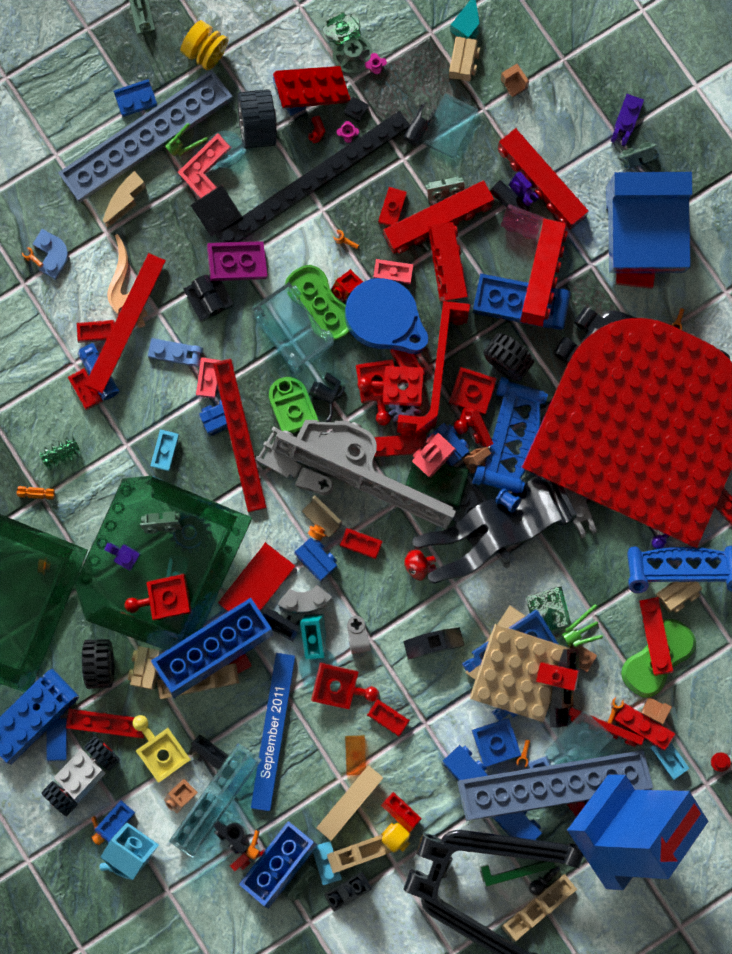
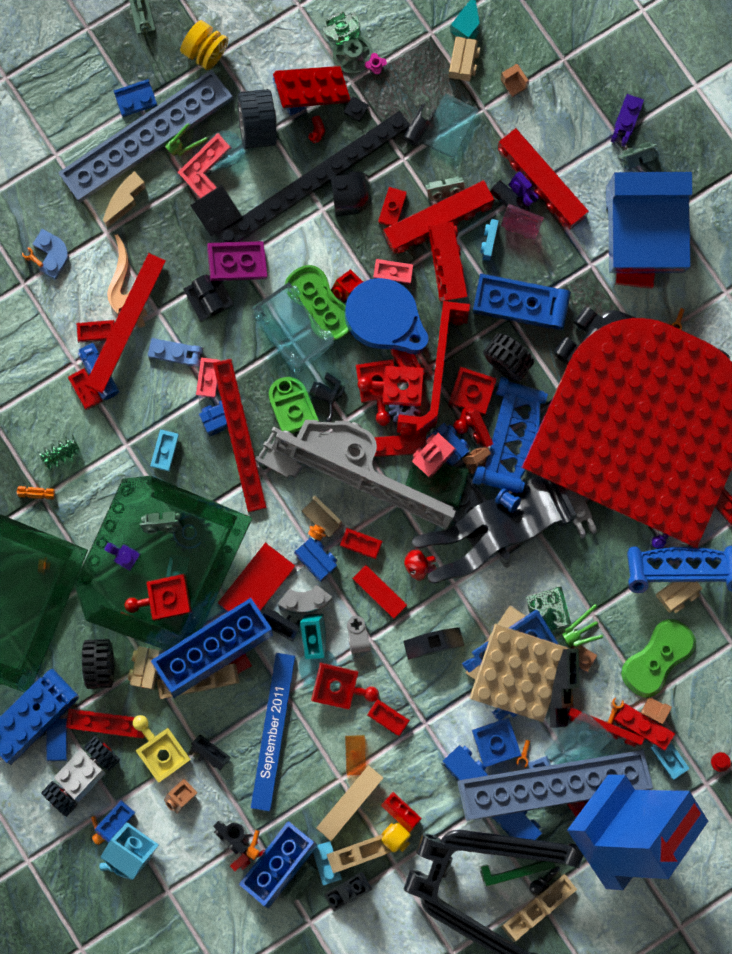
(215, 800): clear light blue brick -> none
(311, 481): light grey piece -> none
(343, 239): orange hand -> none
(347, 126): dark pink plate -> none
(350, 193): none -> black brick
(379, 591): none -> red tile
(490, 232): none -> medium azure plate
(543, 271): red brick -> none
(557, 676): red plate -> none
(656, 636): red plate -> none

